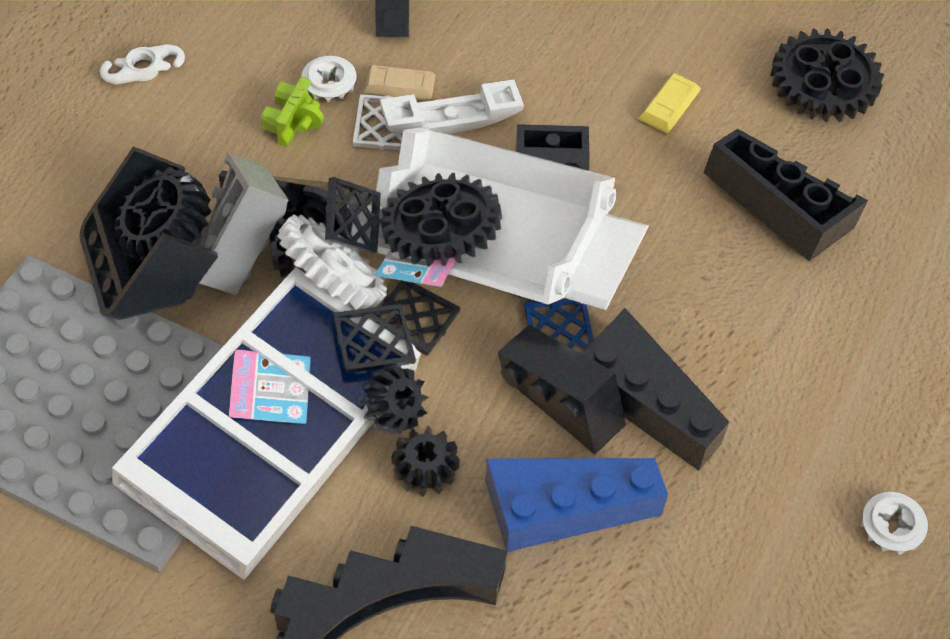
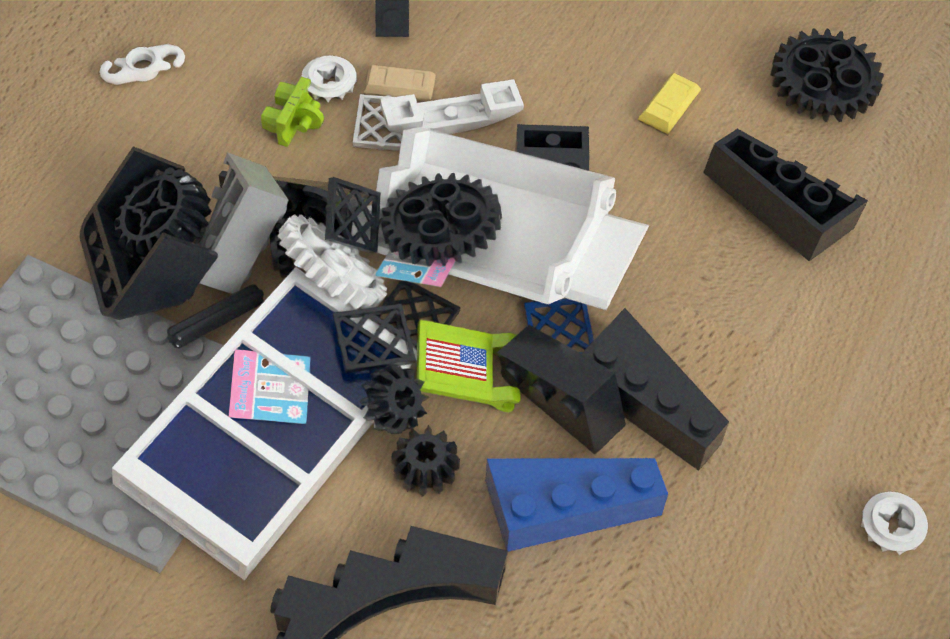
(215, 316): none -> black axle
(460, 364): none -> lime flag

